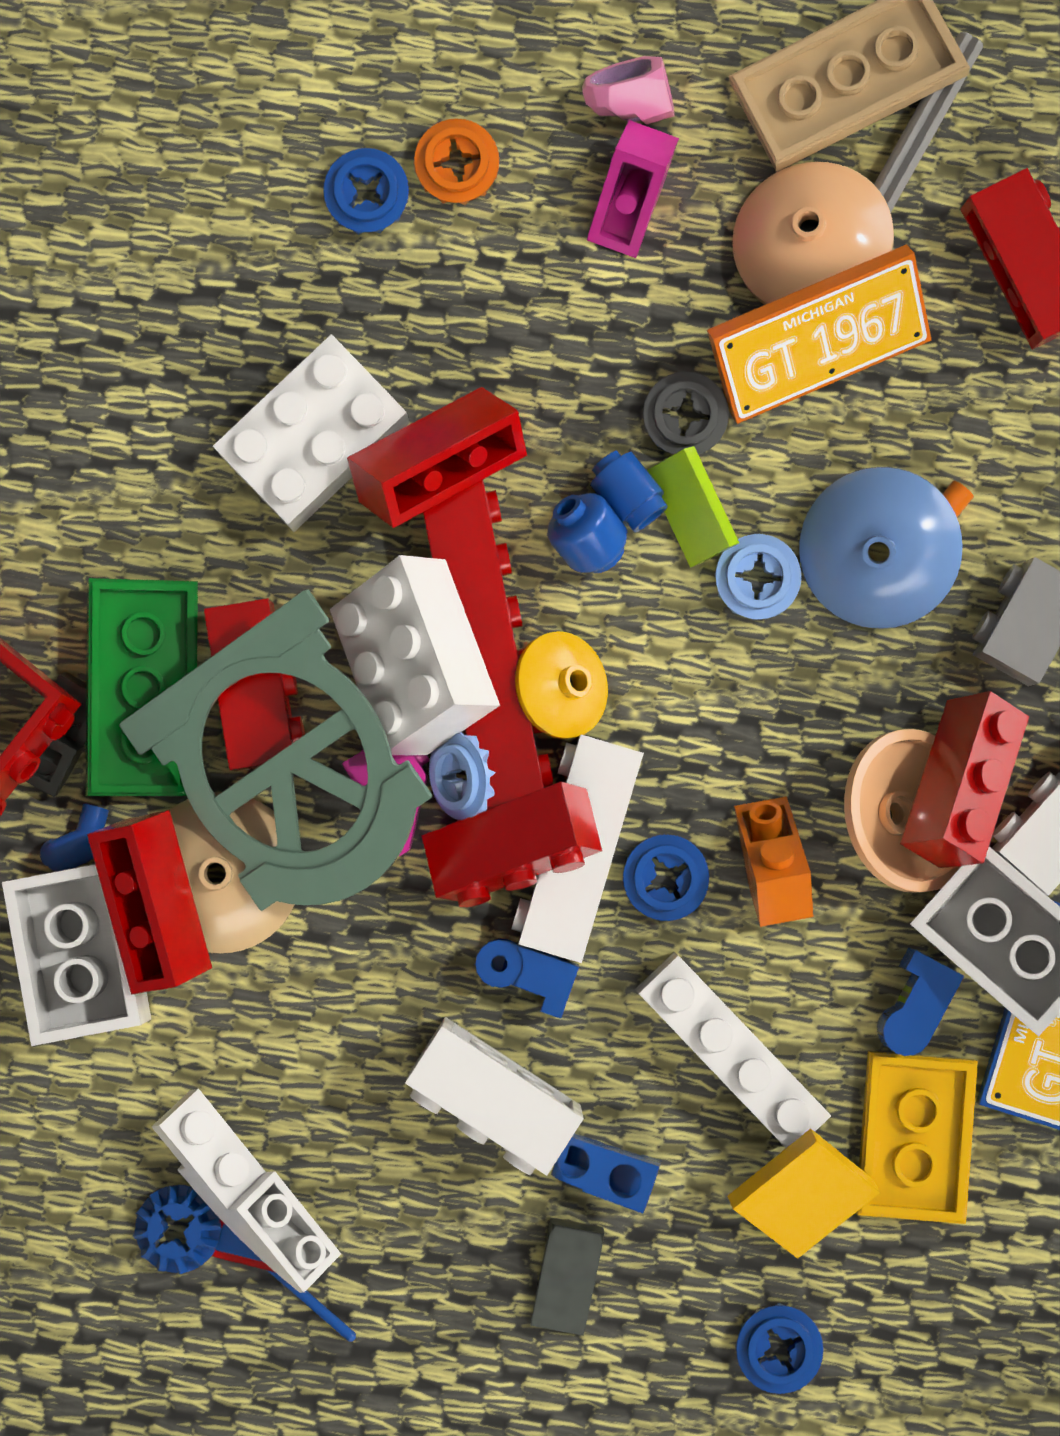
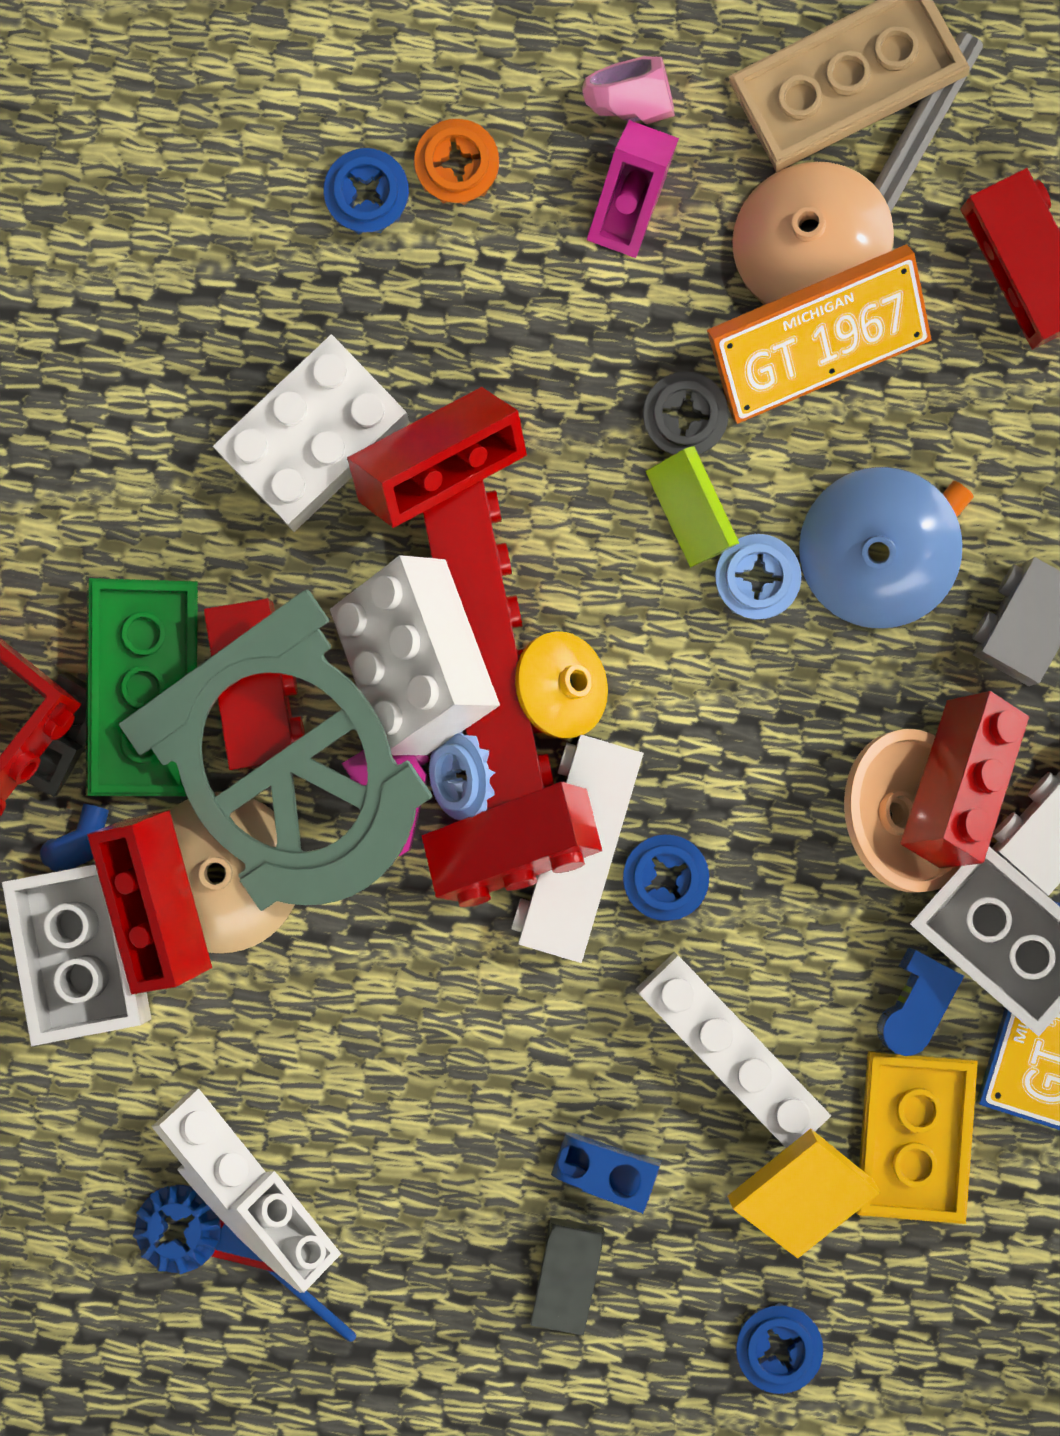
(494, 1098): white brick -> none
(508, 963): blue leg -> none
(587, 533): blue head -> none
(628, 489): blue brick -> none
(774, 861): orange slope -> none

